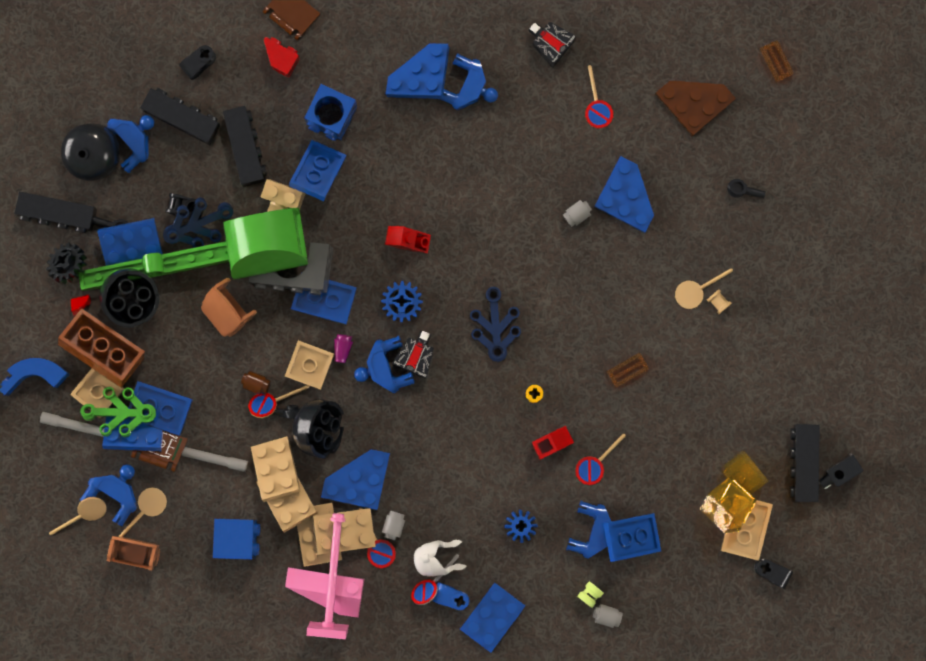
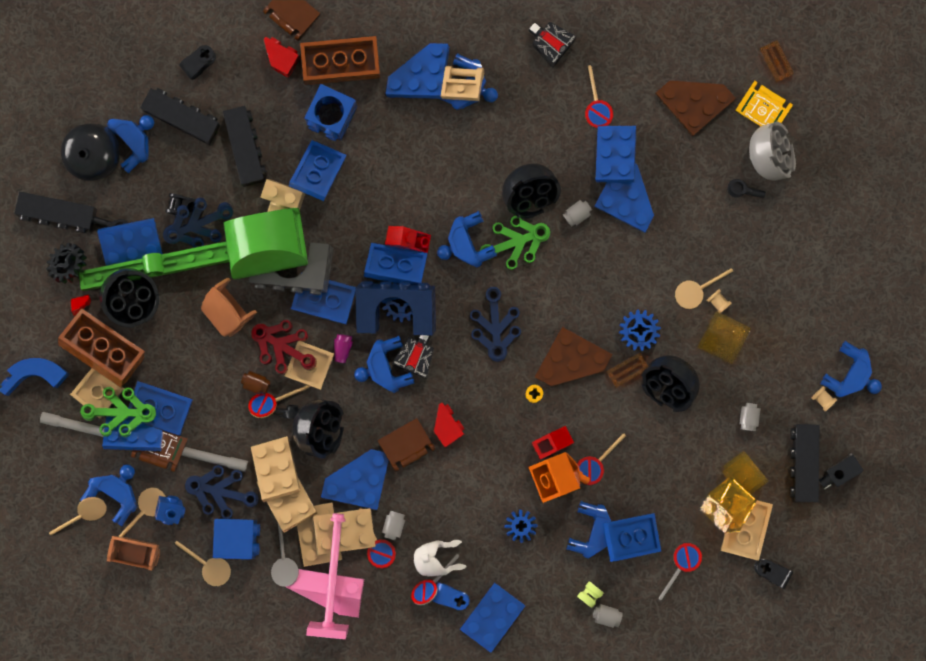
(169, 510): none -> blue brick
(215, 570): none -> tan piece
(218, 491): none -> dark blue plant
(280, 345): none -> dark red plant
(284, 570): none -> light grey piece
(340, 60): none -> dark orange brick
(395, 264): none -> blue plate
(405, 444): none -> reddish brown piece
(419, 297): none -> dark blue arch
(446, 427): none -> red slope
(461, 88): none -> tan plate
(462, 244): none -> blue connector
(519, 240): none -> bright green plant
(531, 181): none -> black cylinder
(557, 476): none -> orange piece
(571, 359): none -> reddish brown plate
(616, 154): none -> blue plate
(639, 322): none -> blue gear
(678, 376): none -> black cylinder
(686, 558): none -> piece
(724, 337): none -> clear yellow slope
(749, 417): none -> light grey brick
(763, 106): none -> yellow piece
(766, 152): none -> light grey cylinder
(824, 398): none -> tan bush
(857, 376): none -> blue connector

